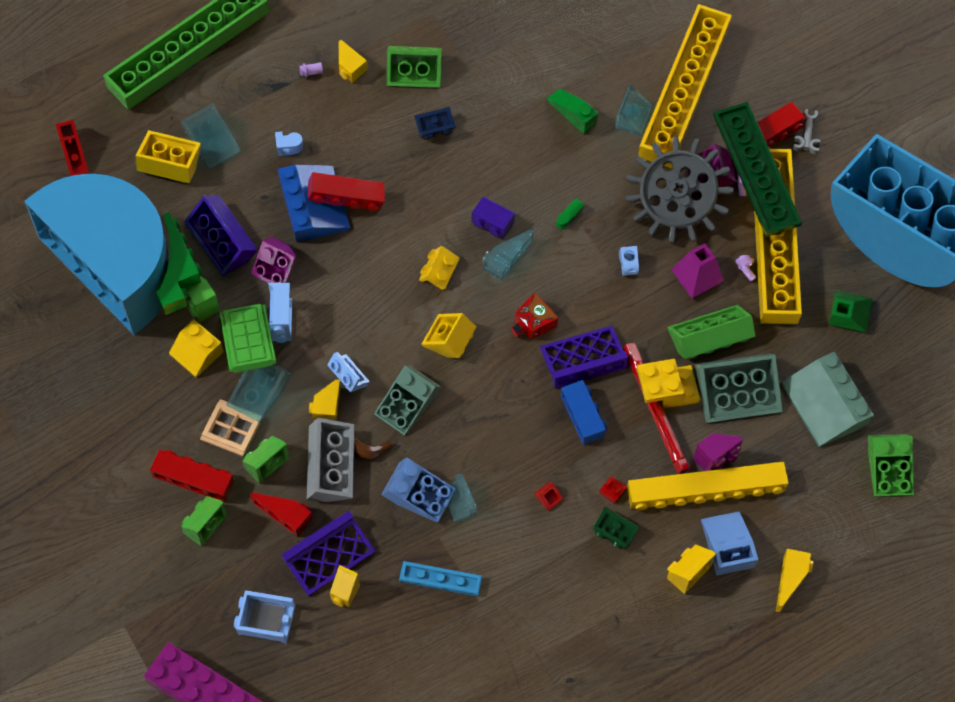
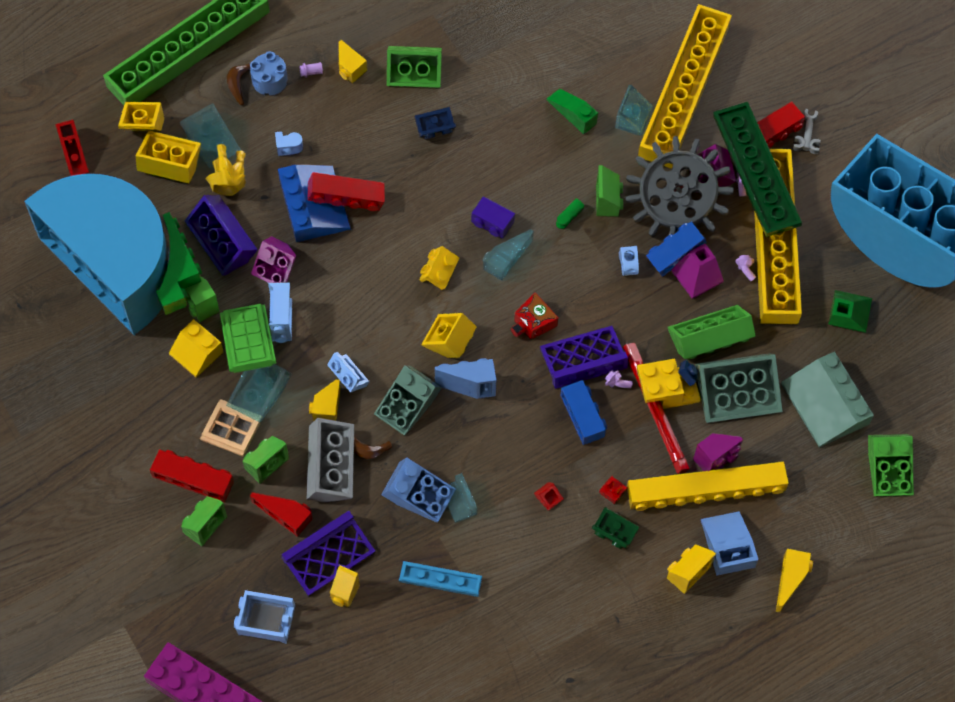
(142, 116): none -> yellow slope
(227, 177): none -> yellow piece
(233, 81): none -> reddish brown piece
(268, 73): none -> medium blue brick
(468, 378): none -> medium blue slope
(608, 192): none -> bright green slope
(613, 379): none -> lavender plate
(675, 248): none -> blue brick
(688, 372): none -> dark blue plate

